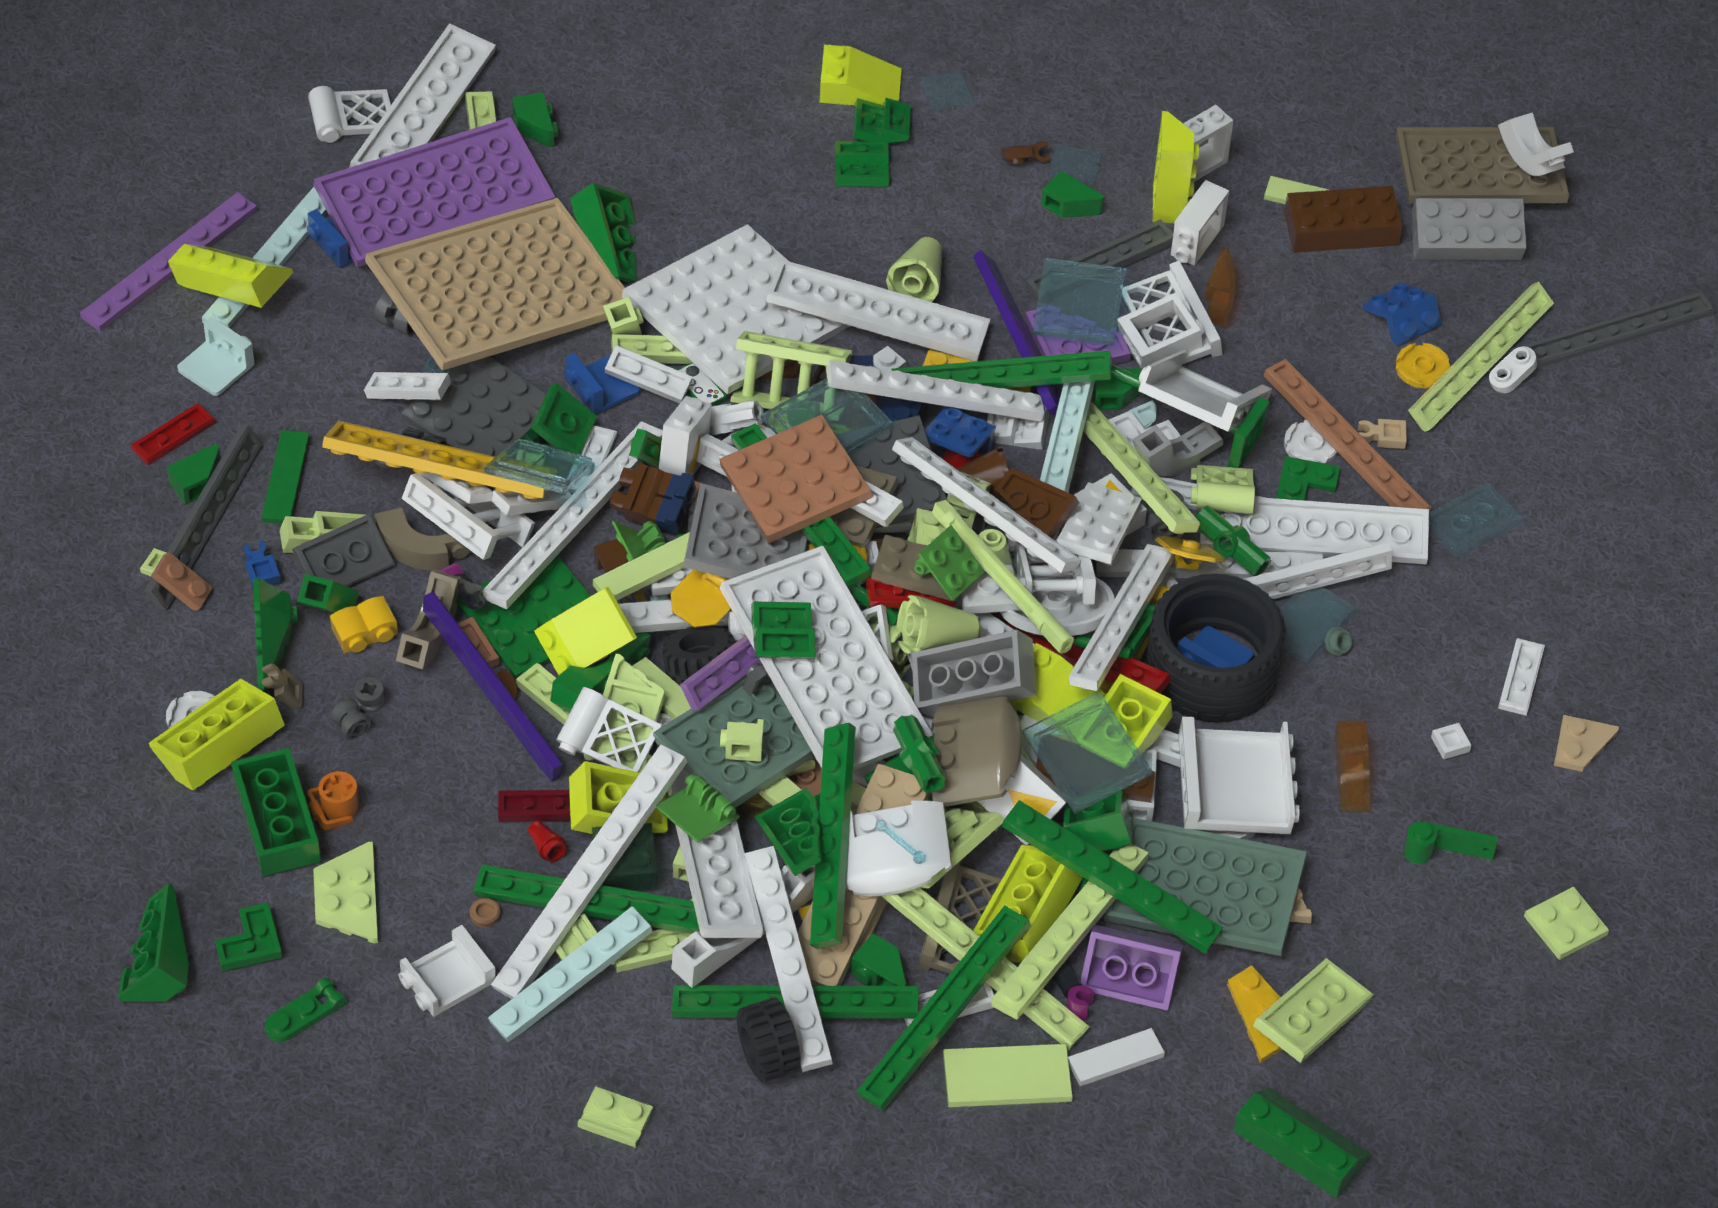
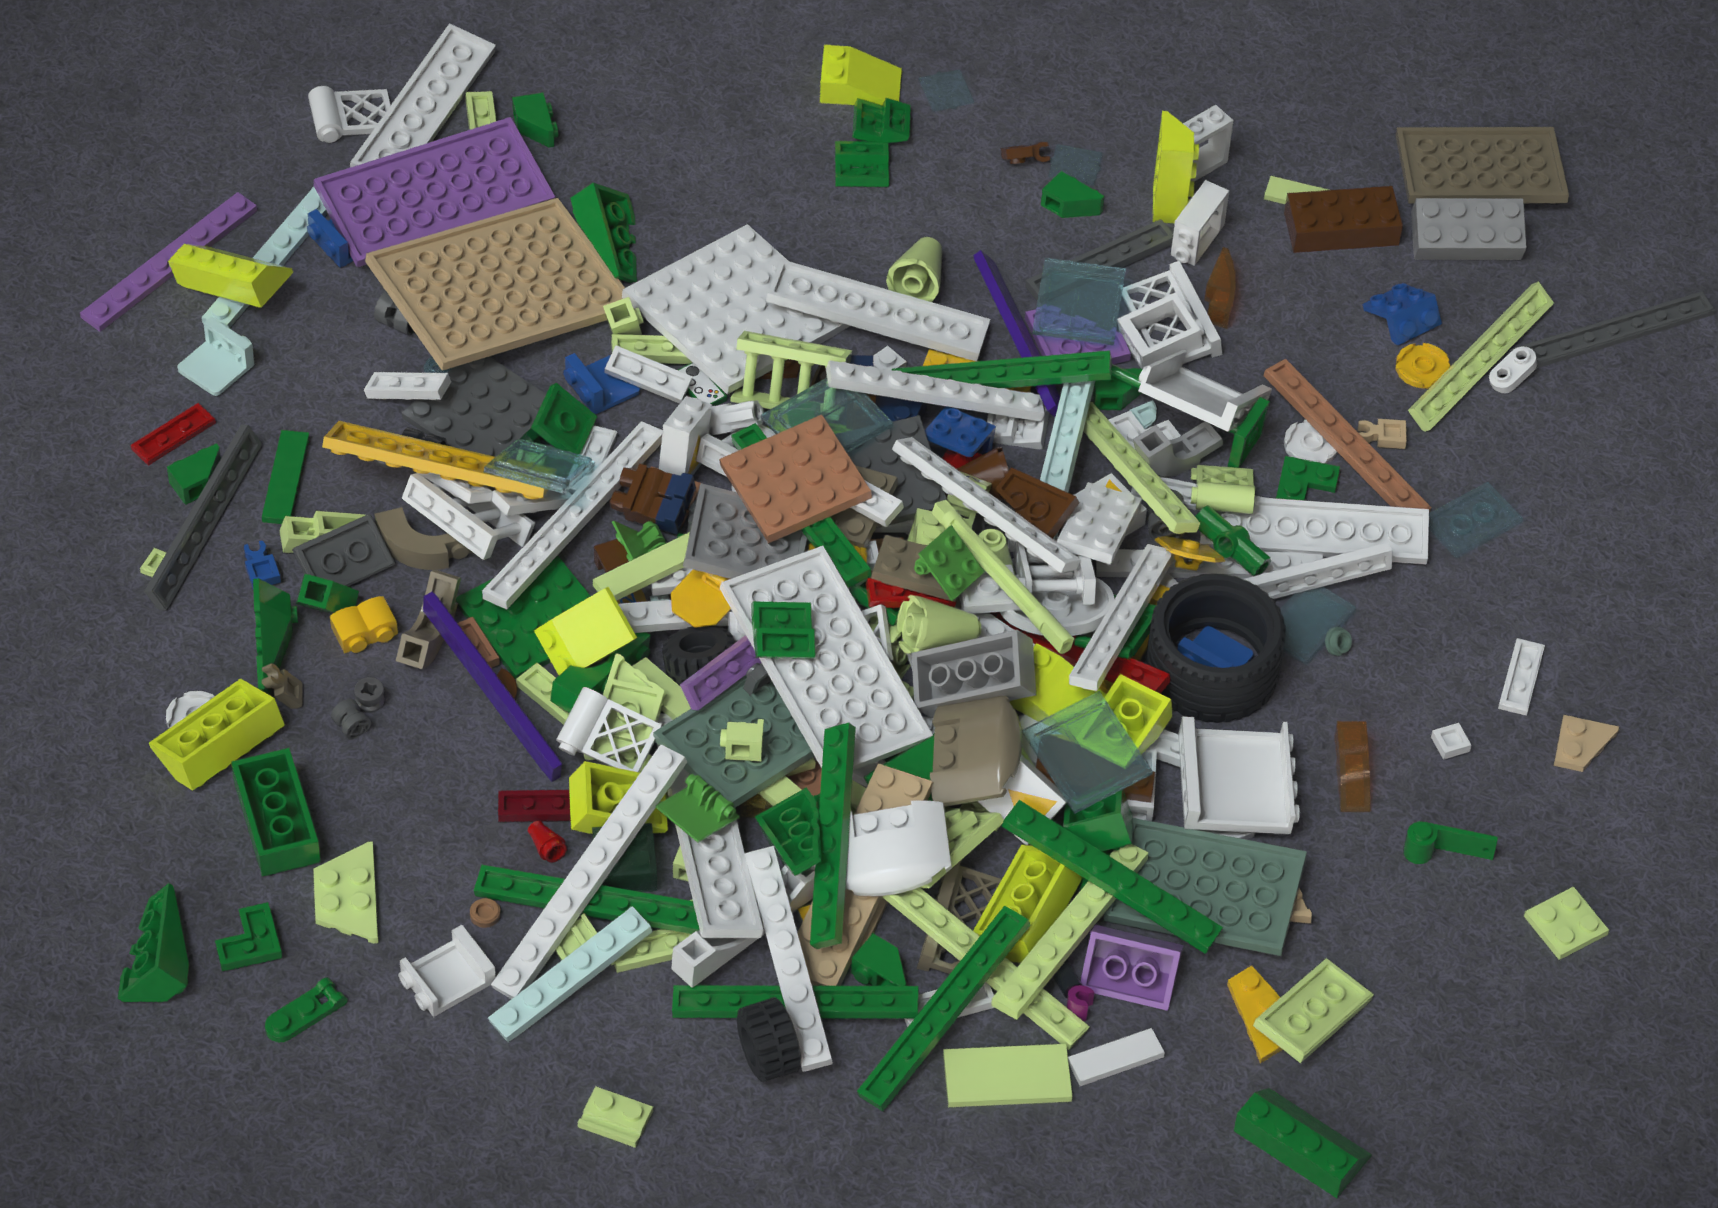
(181, 581): nougat plate -> none
(337, 799): orange piece -> none
(468, 590): black piece -> none
(646, 448): green plate -> none
(918, 856): clear light blue hinge -> none
(919, 754): green piece -> none
(1530, 149): white arch -> none

